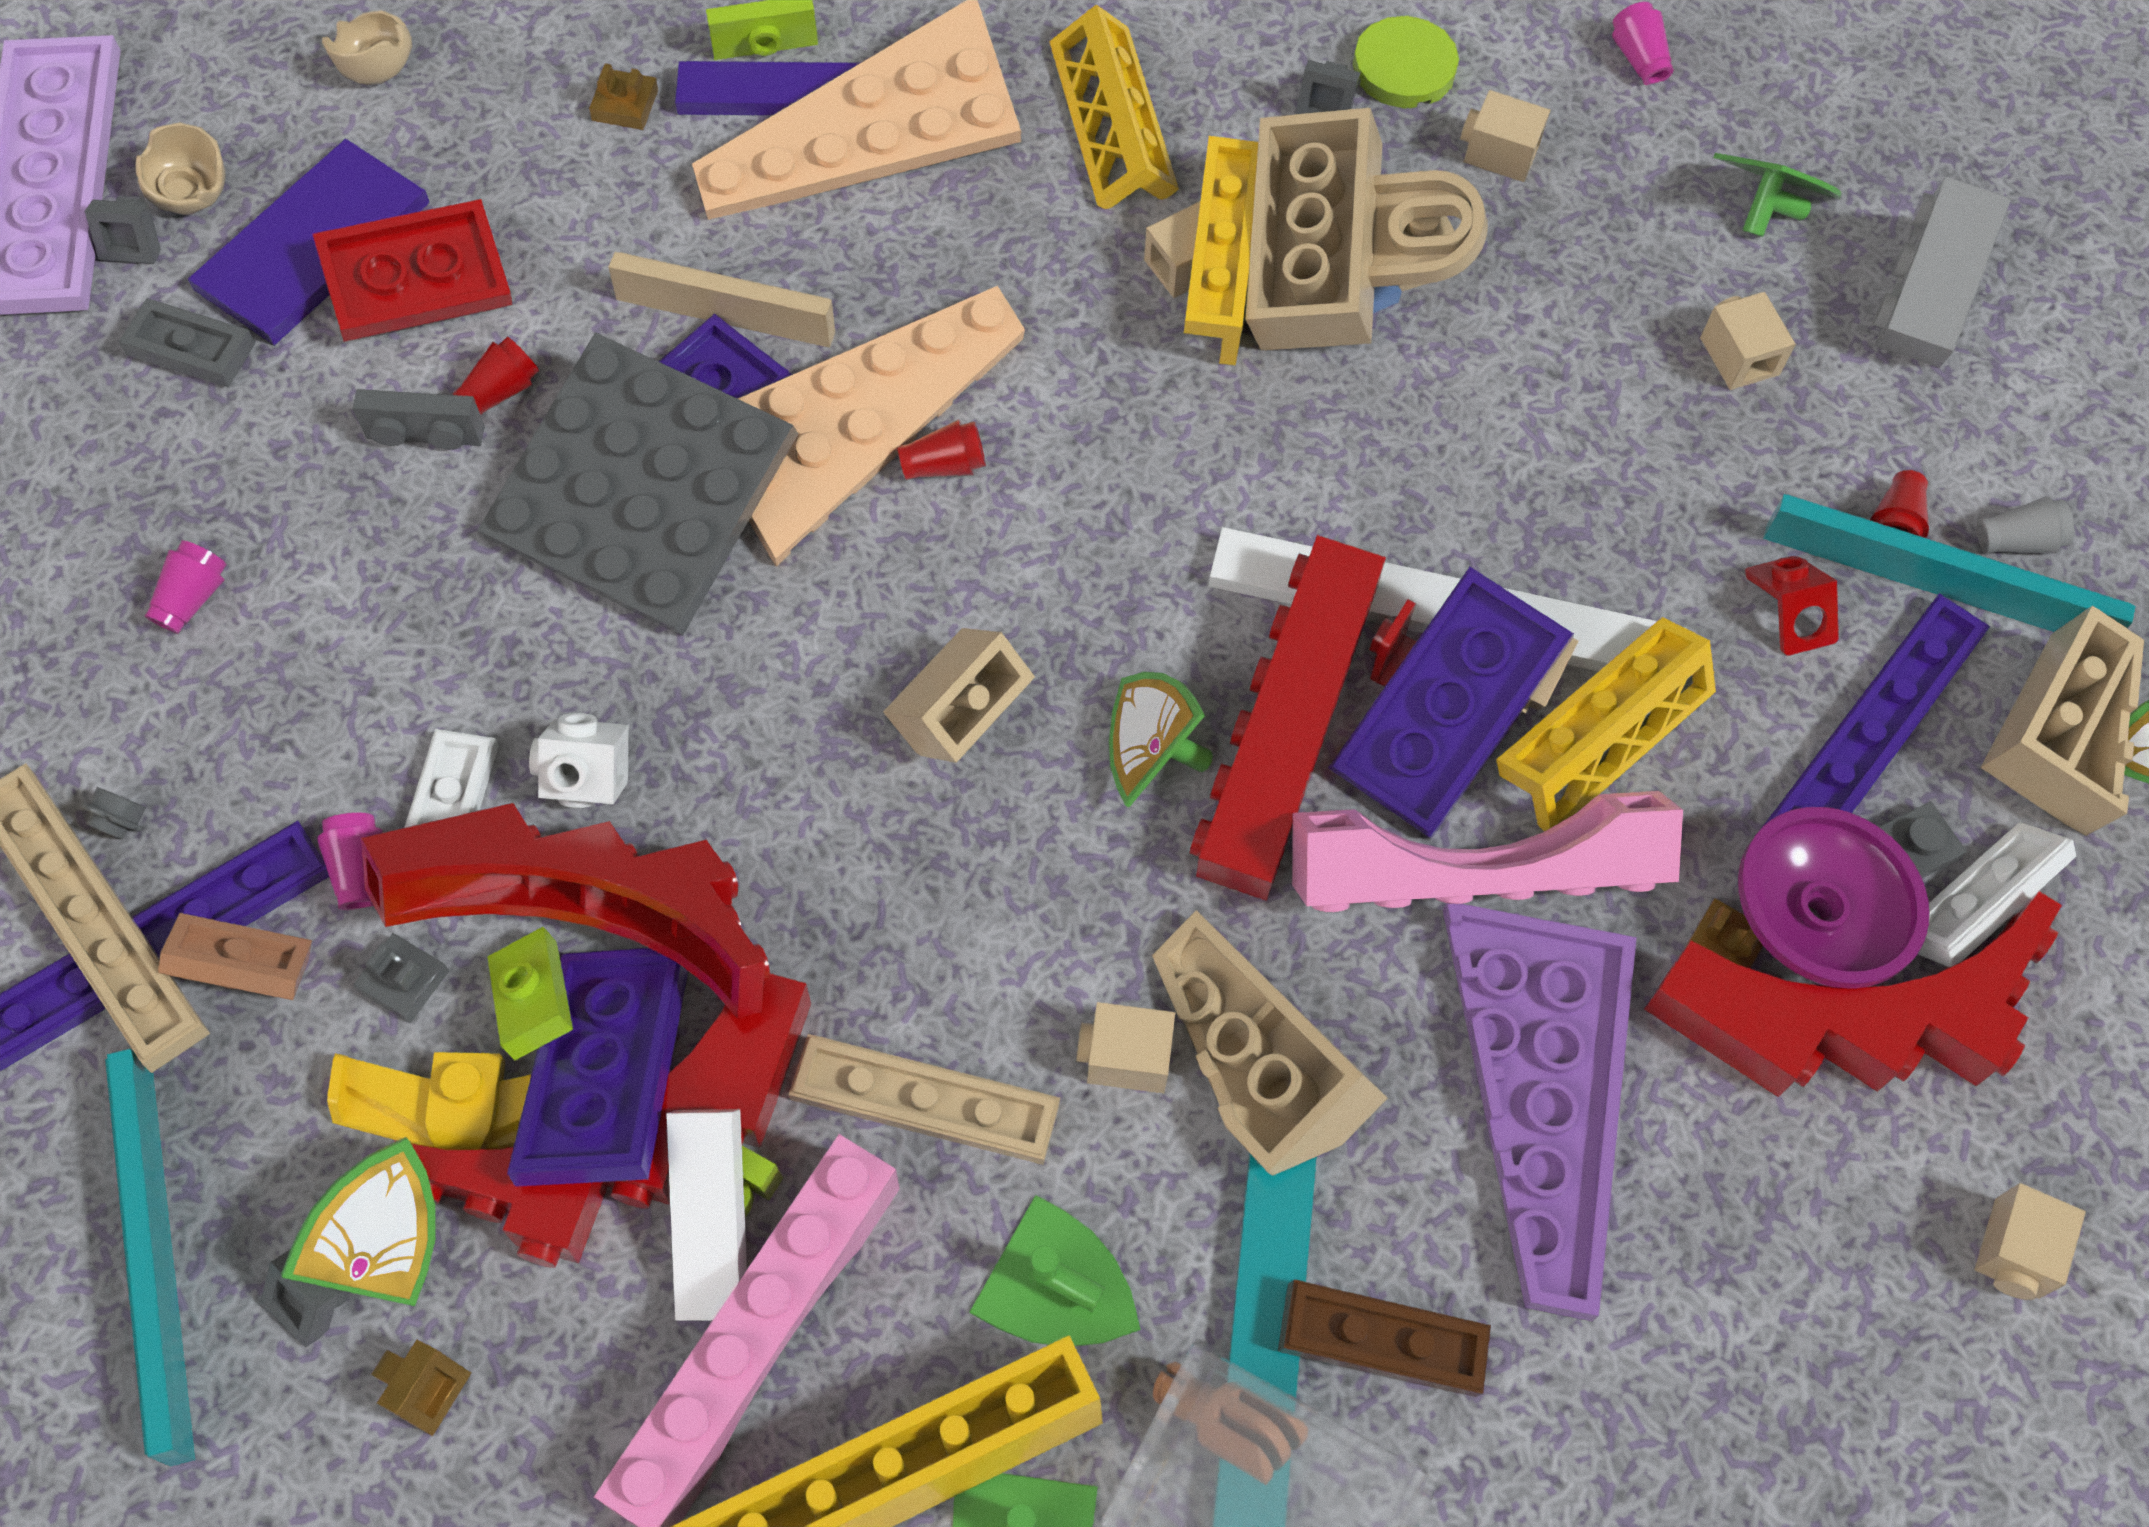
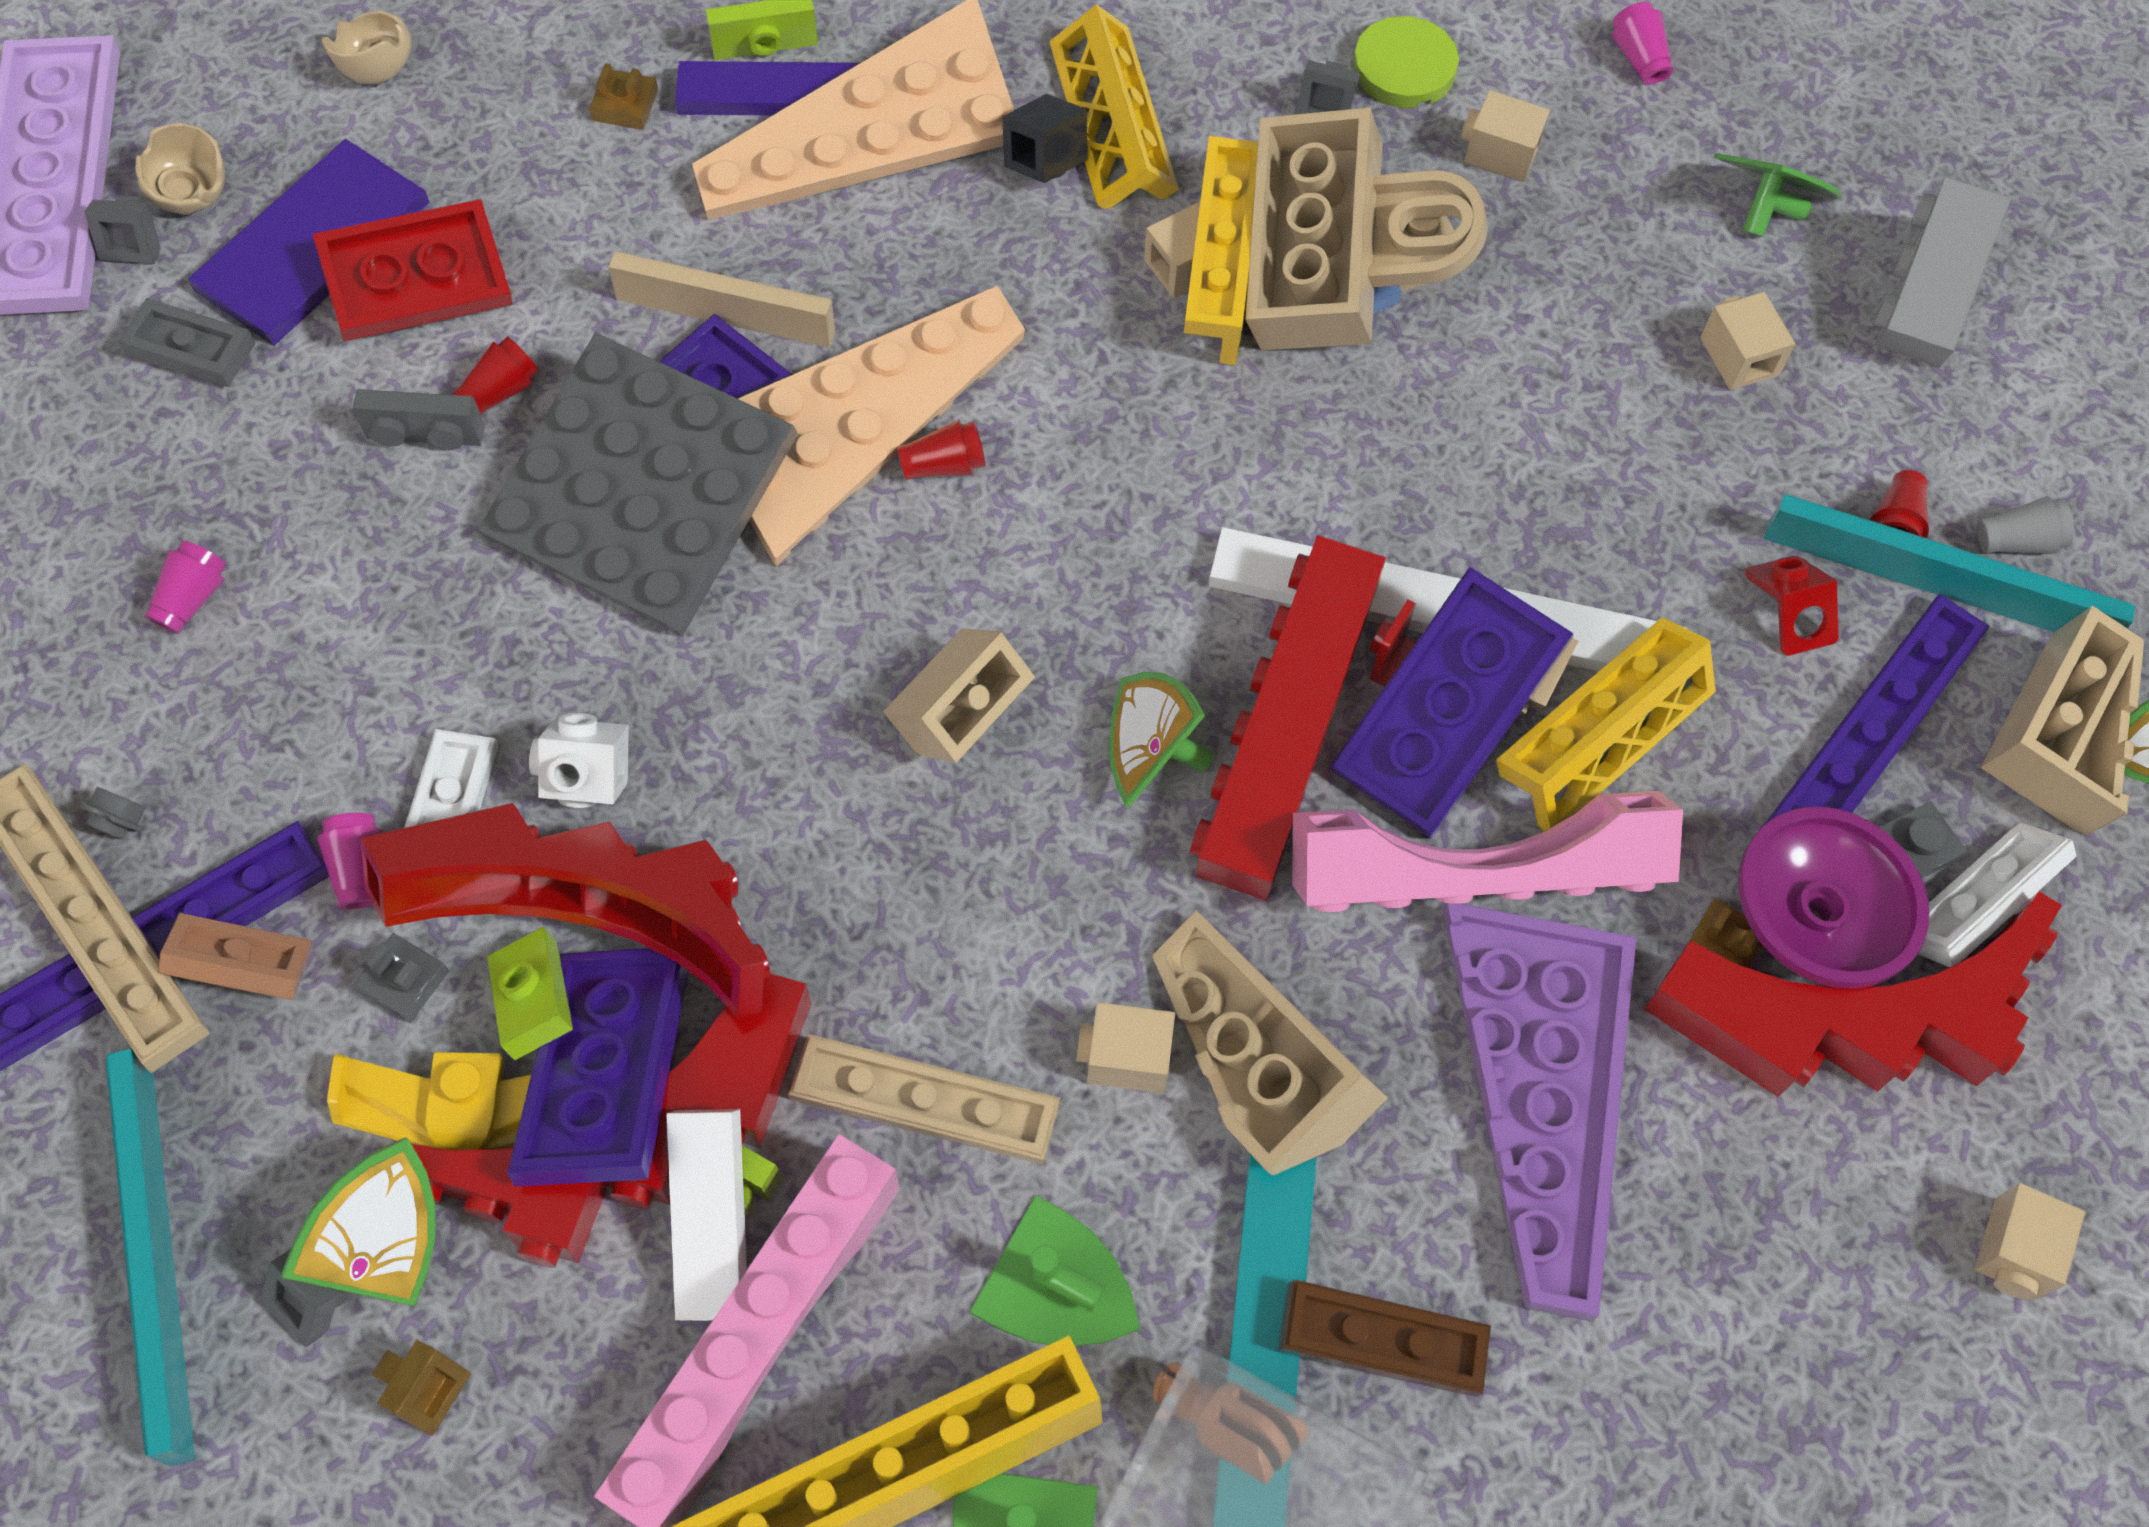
(1045, 138): none -> black brick

